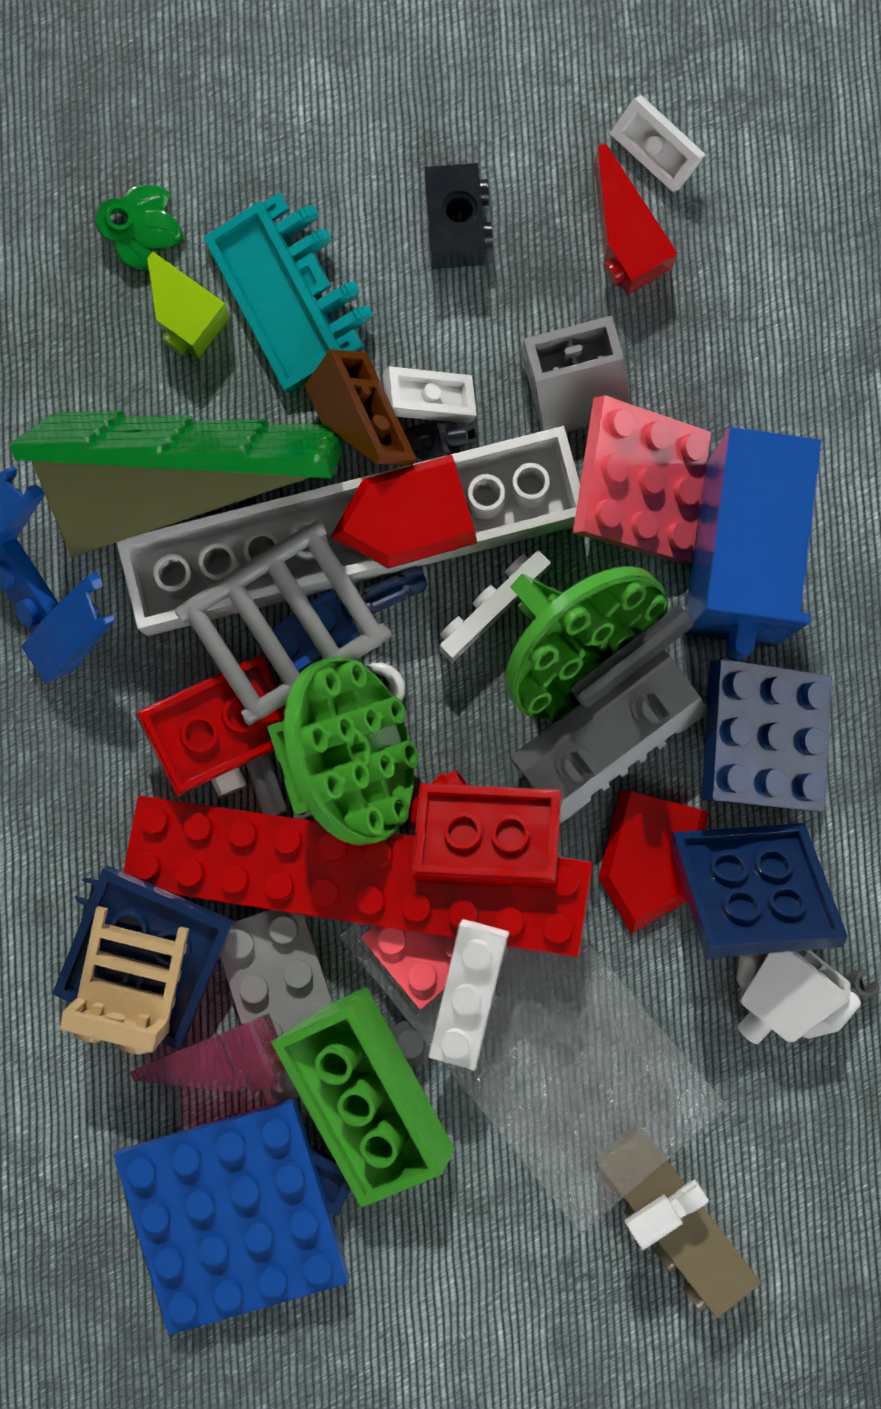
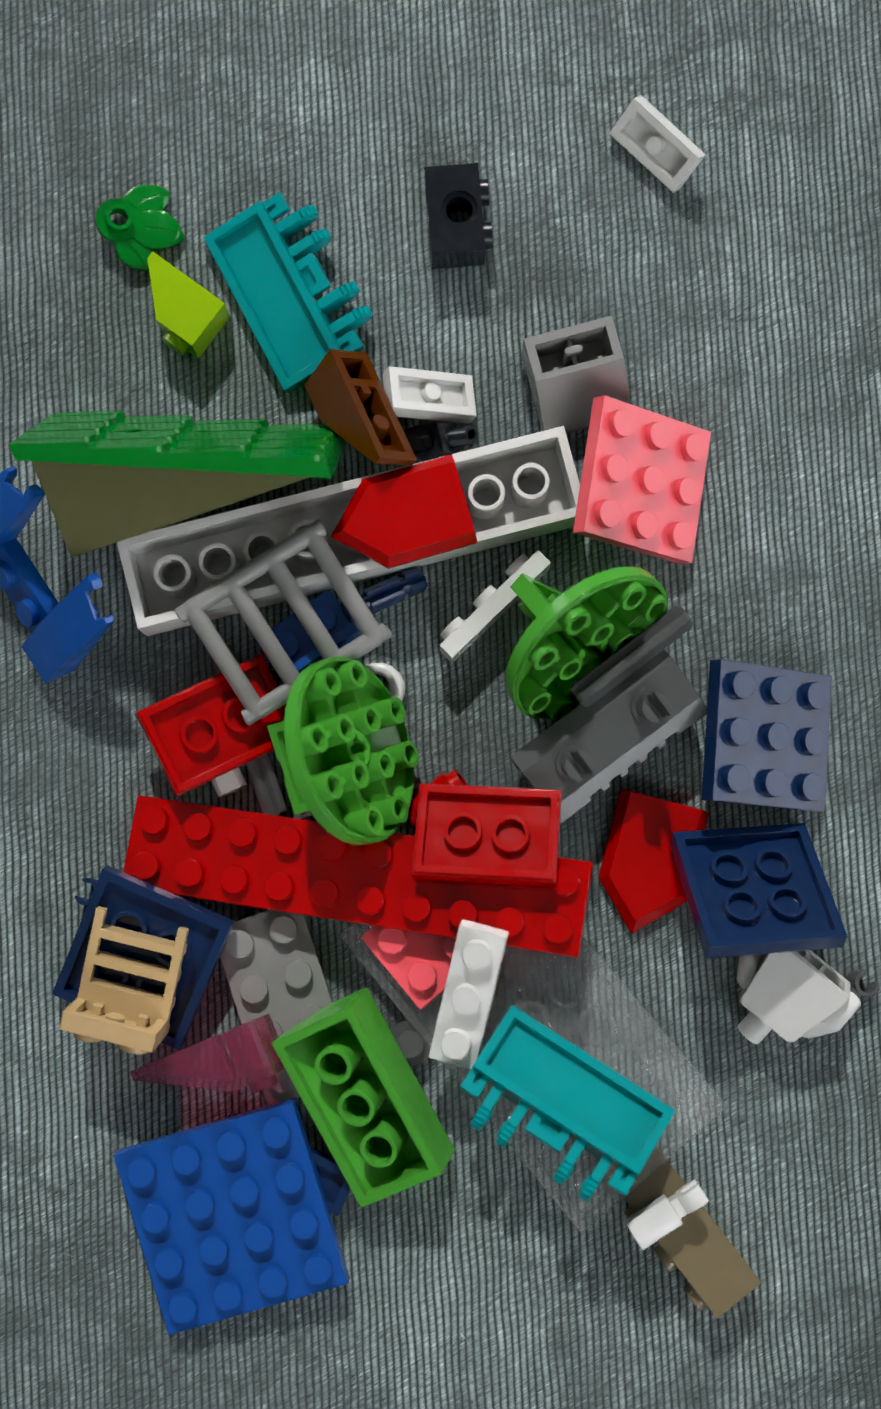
(569, 1097): none -> teal hinge
(631, 237): red slope -> none
(753, 540): blue container -> none

